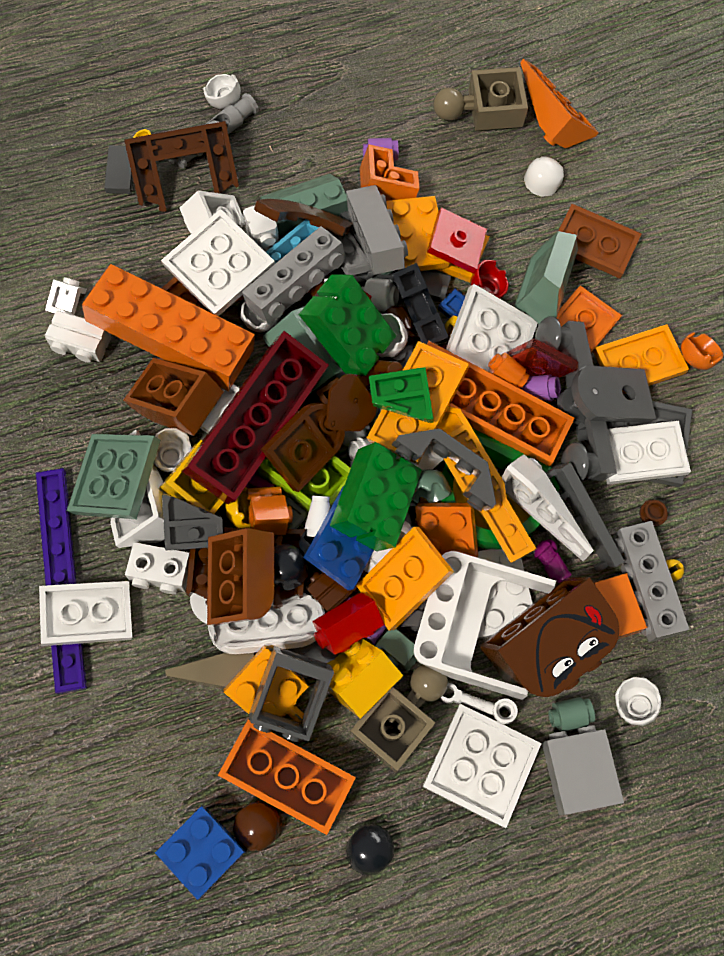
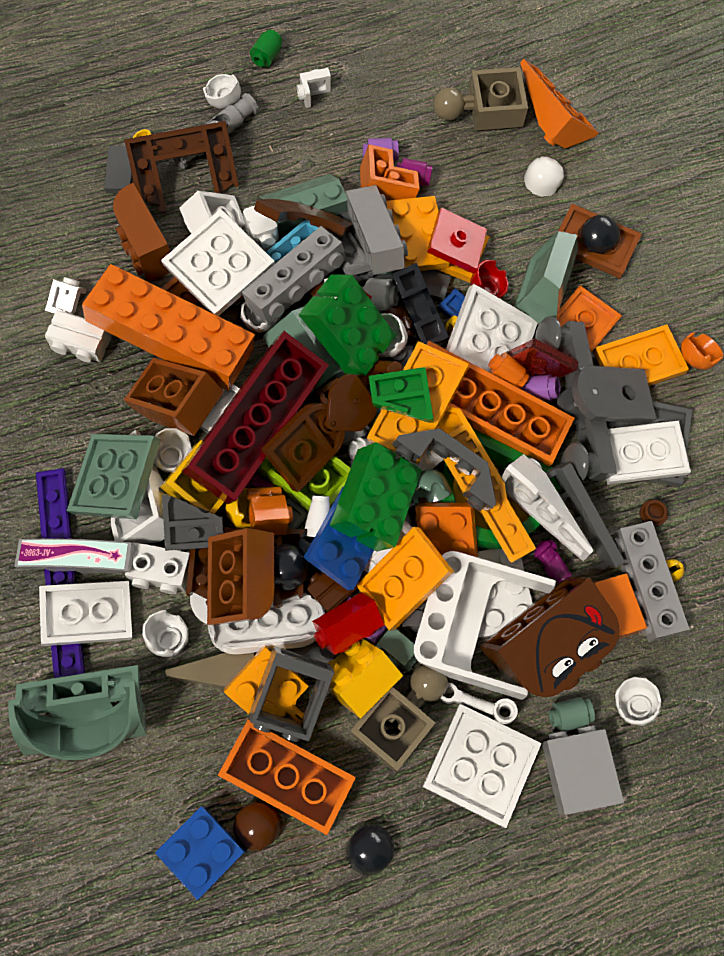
(75, 555): none -> slope
(82, 713): none -> sand green piece
(140, 234): none -> dark orange brick
(165, 634): none -> white hair
(266, 48): none -> green brick
(313, 83): none -> white bracket
(423, 169): none -> magenta brick
(599, 234): none -> black hair

